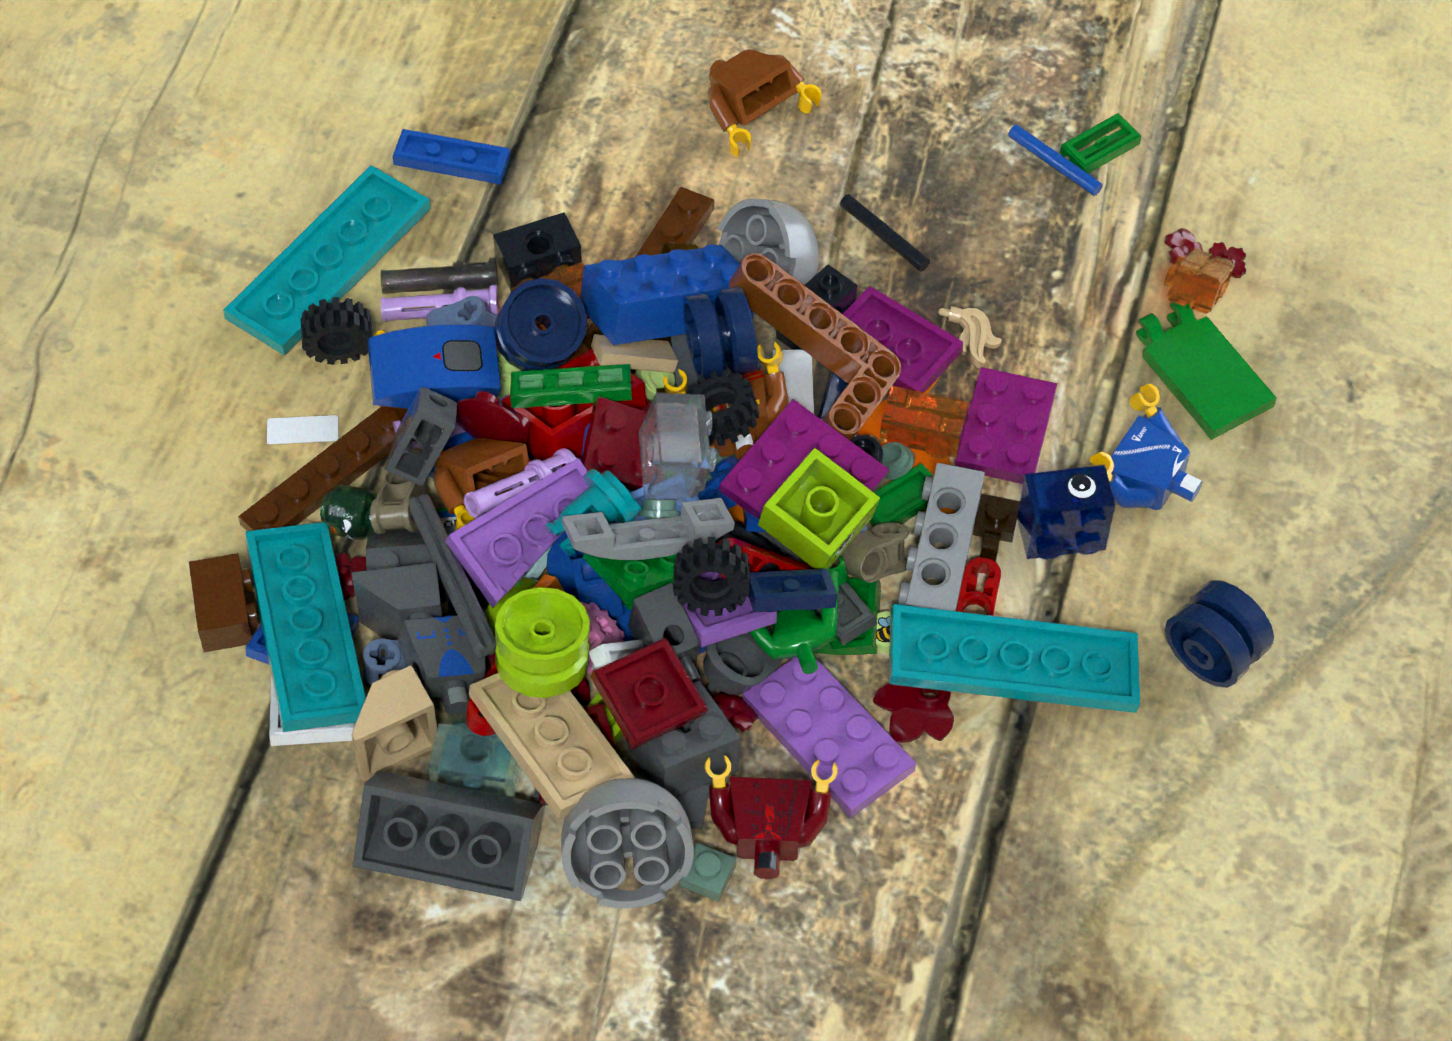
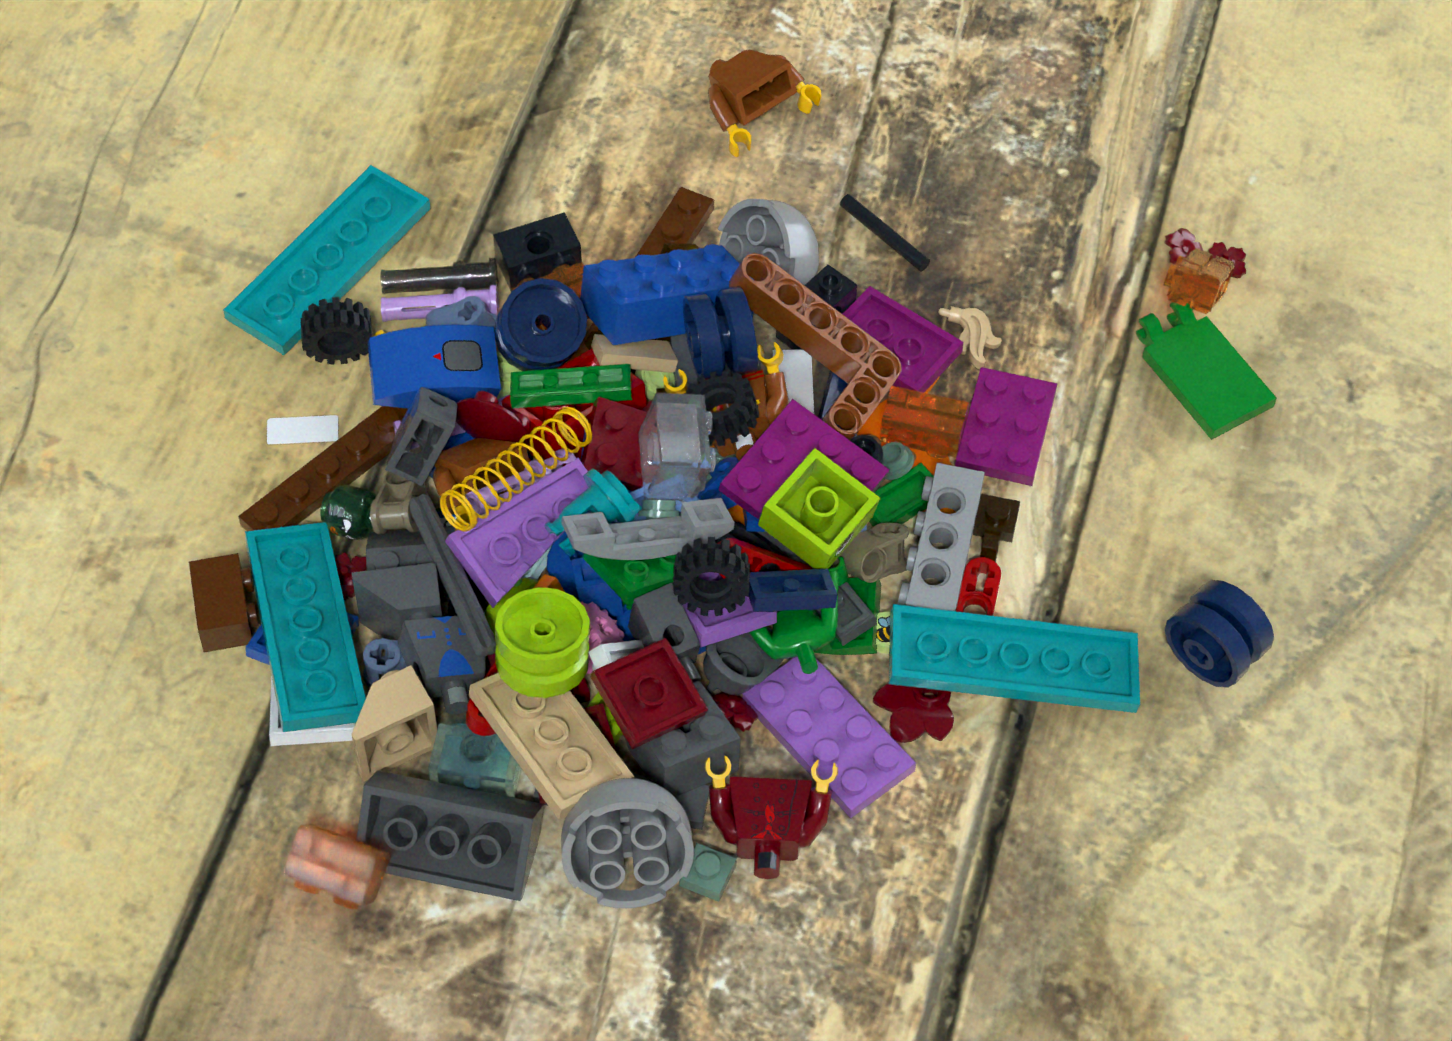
(336, 865): none -> clear orange brick
(451, 156): blue tile -> none
(462, 498): none -> yellow piece
(1055, 160): blue bar -> none
(1065, 512): clear blue brick -> none
(1105, 148): green tile -> none
(1149, 459): blue torso -> none

